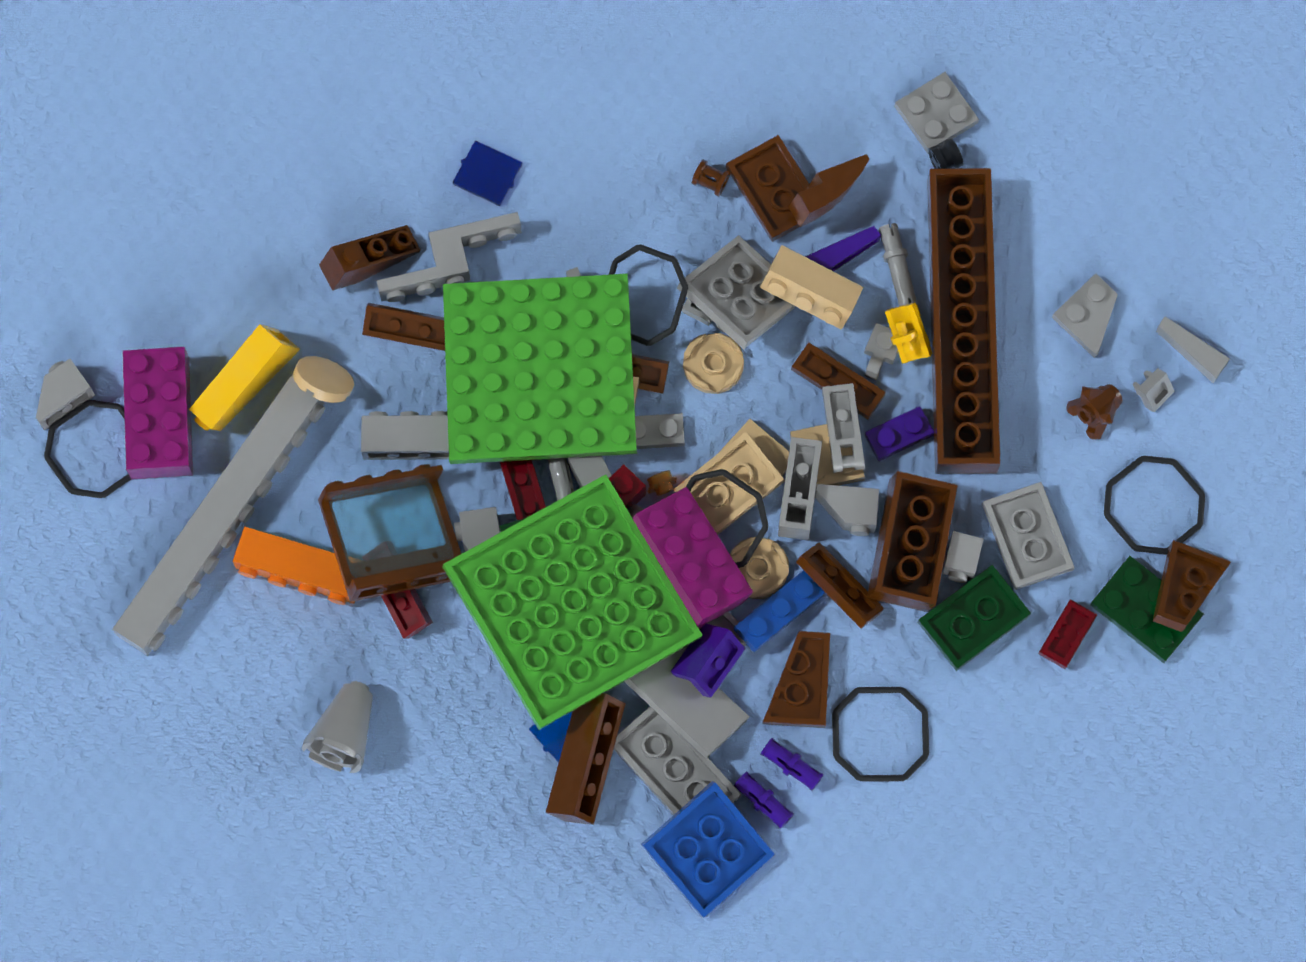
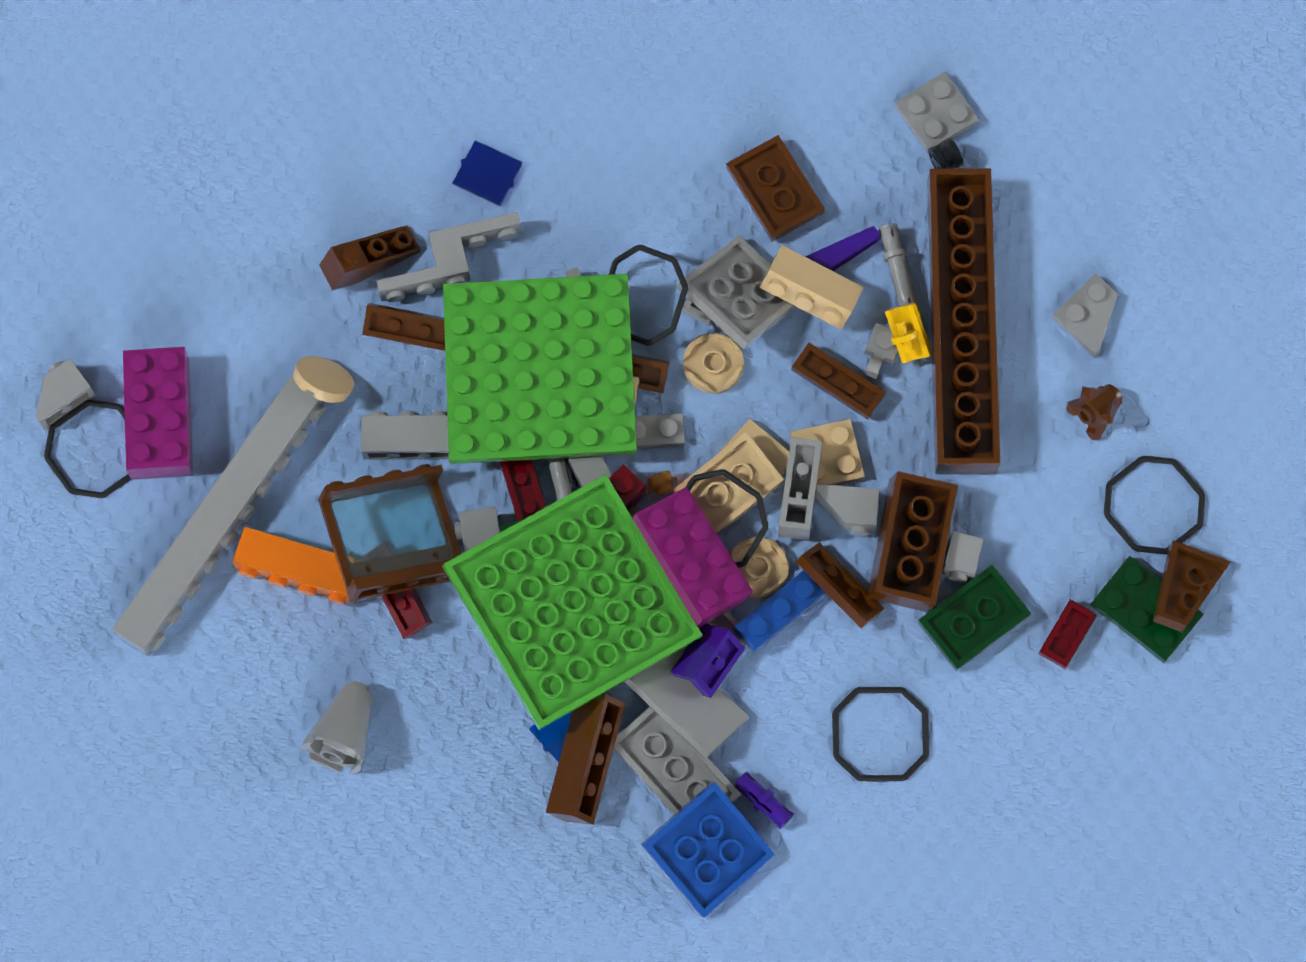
(243, 377): yellow slope -> none
(700, 178): reddish brown bush -> none
(791, 764): dark purple pin -> none
(803, 686): reddish brown wing -> none
(826, 190): reddish brown slope -> none
(843, 426): light grey plate -> none
(899, 433): dark purple plate -> none
(1028, 535): light grey plate -> none
(1154, 389): light grey tile -> none
(1197, 352): light grey piece -> none

